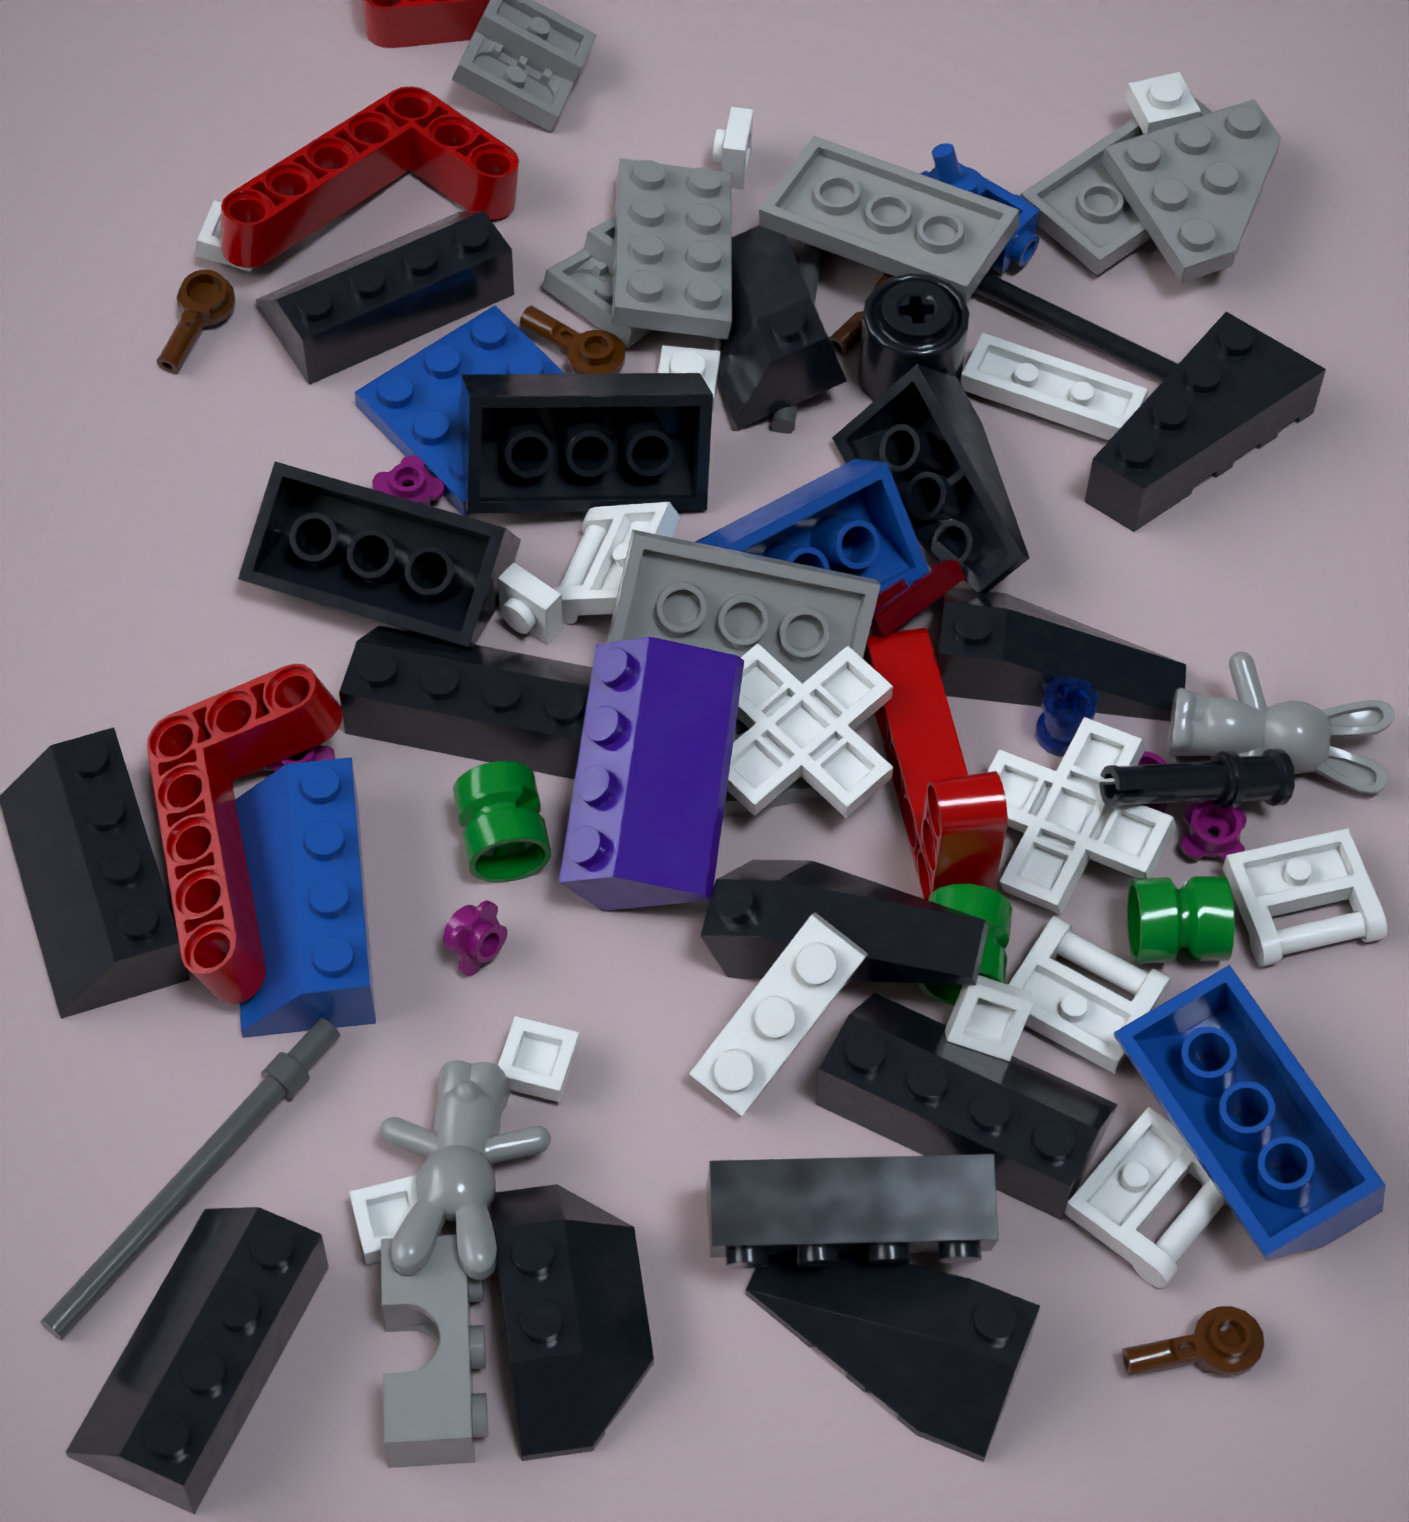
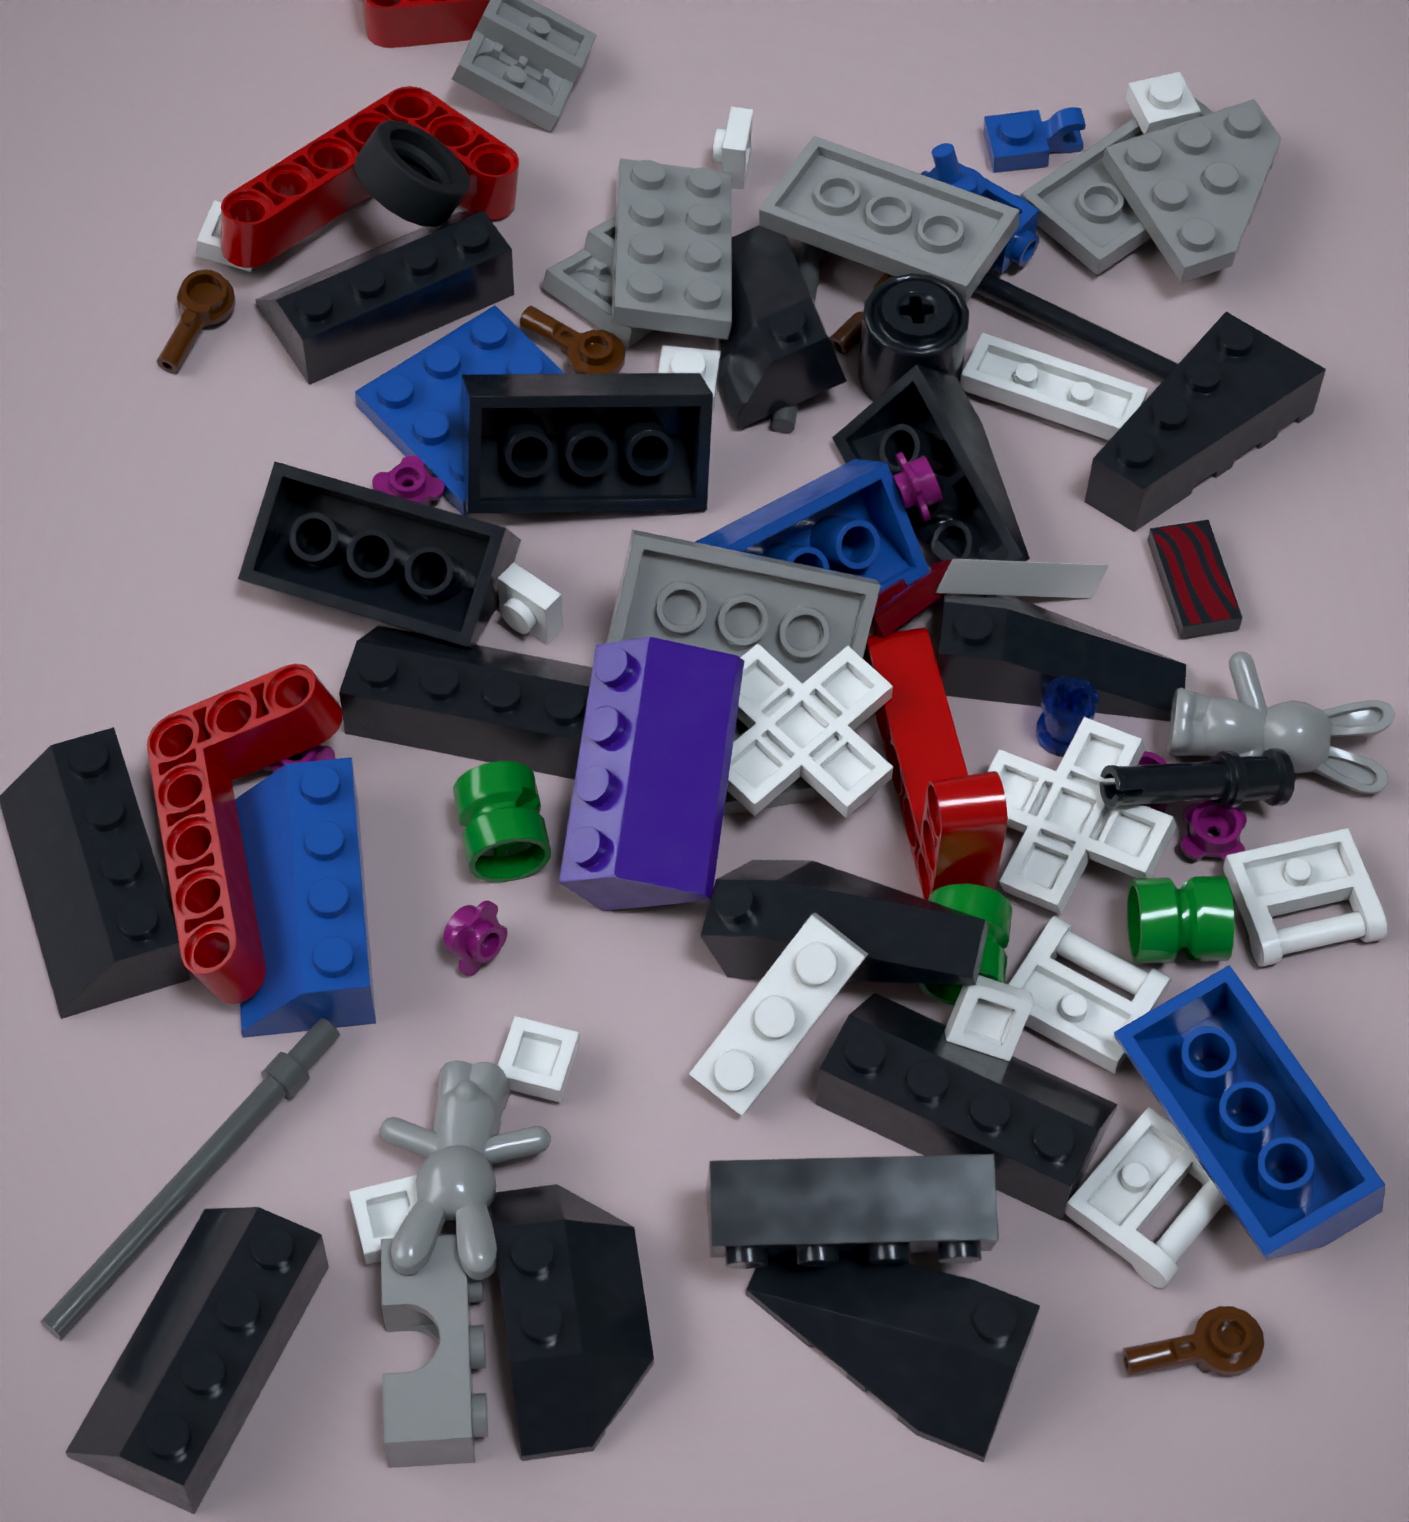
(411, 173): none -> black tyre
(599, 560): white plate -> none
(917, 484): none -> magenta plate
(1021, 578): none -> white sticker
(1025, 141): none -> blue plate
(1194, 579): none -> tile

